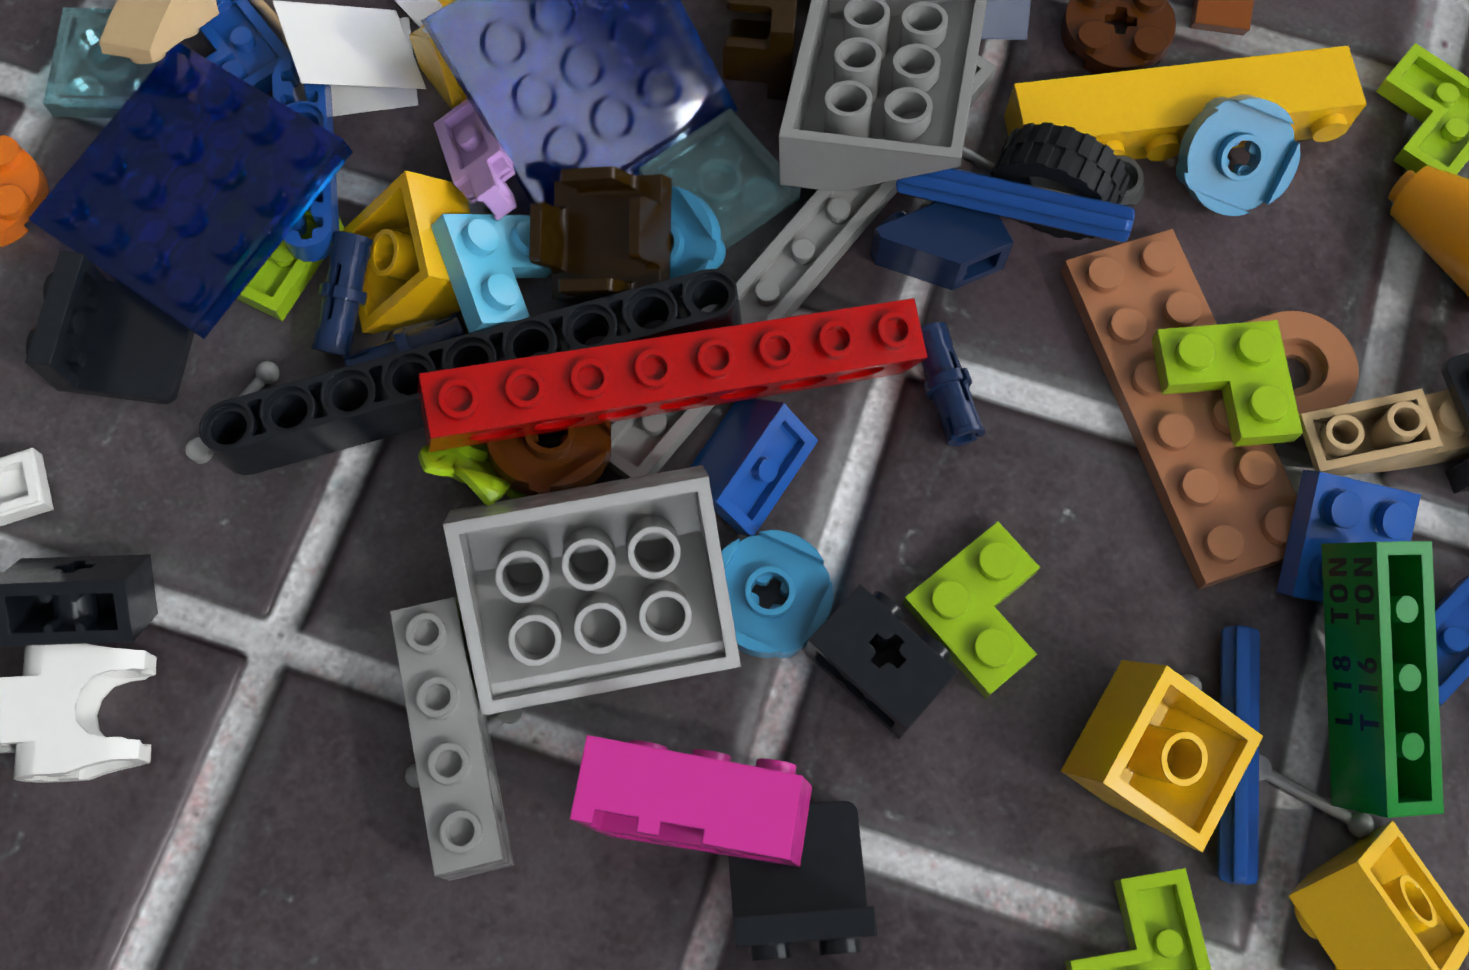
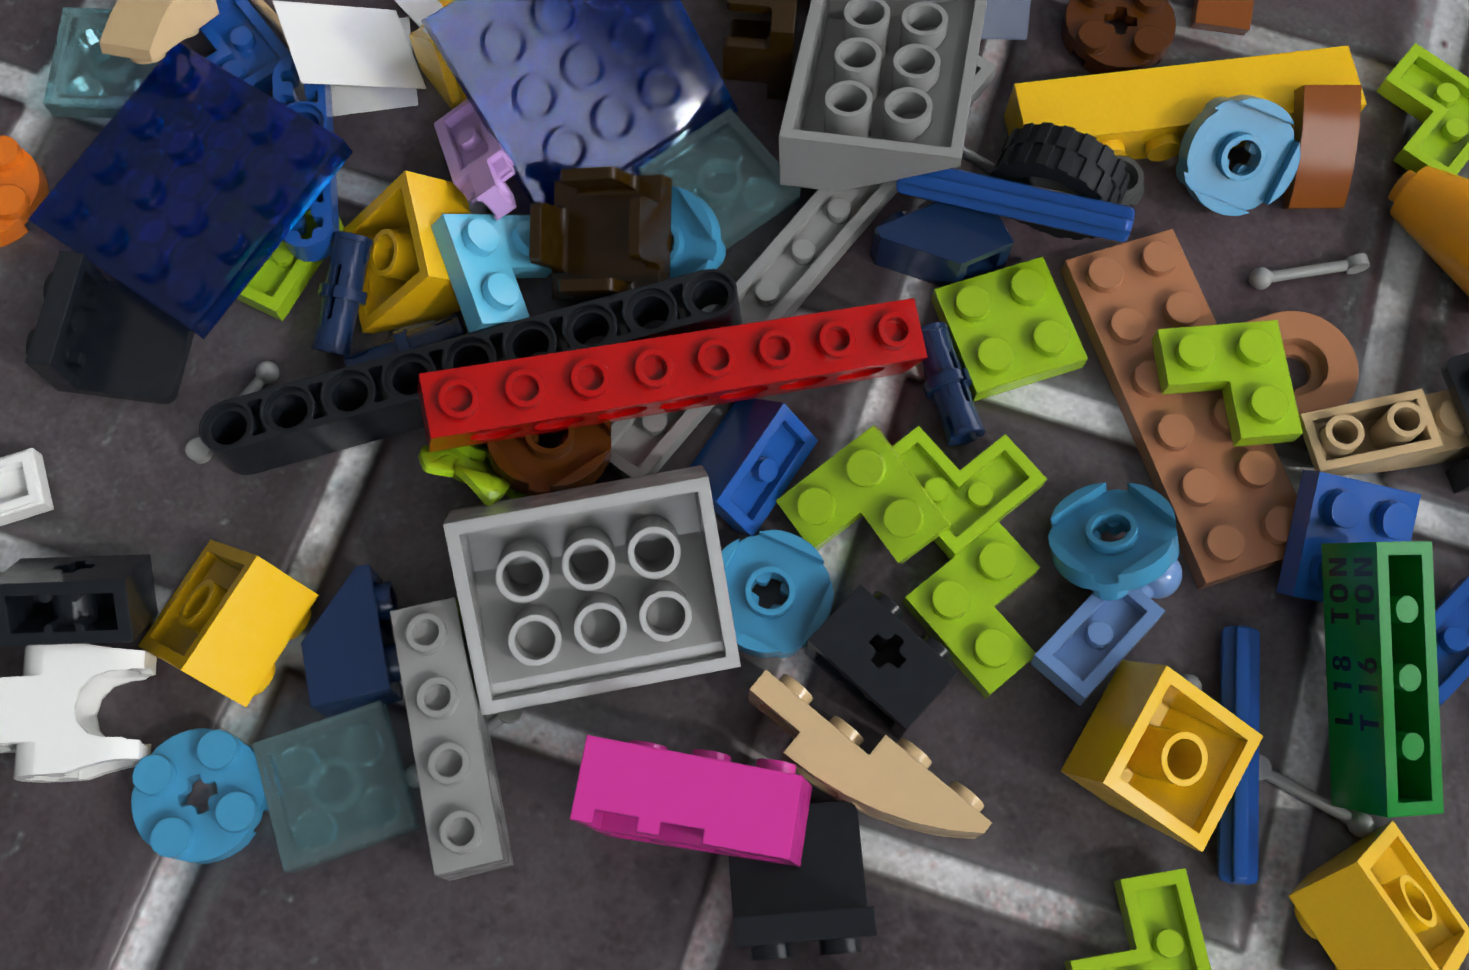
(167, 779): none -> dark azure plate
(230, 621): none -> yellow slope
(335, 787): none -> clear light blue plate
(352, 648): none -> dark blue slope
(868, 482): none -> lime plate
(885, 785): none -> tan slope
(978, 492): none -> lime plate
(1009, 328): none -> lime plate
(1102, 636): none -> medium blue plate
(1119, 565): none -> dark azure plate
(1262, 277): none -> light grey hinge
(1328, 138): none -> dark orange slope

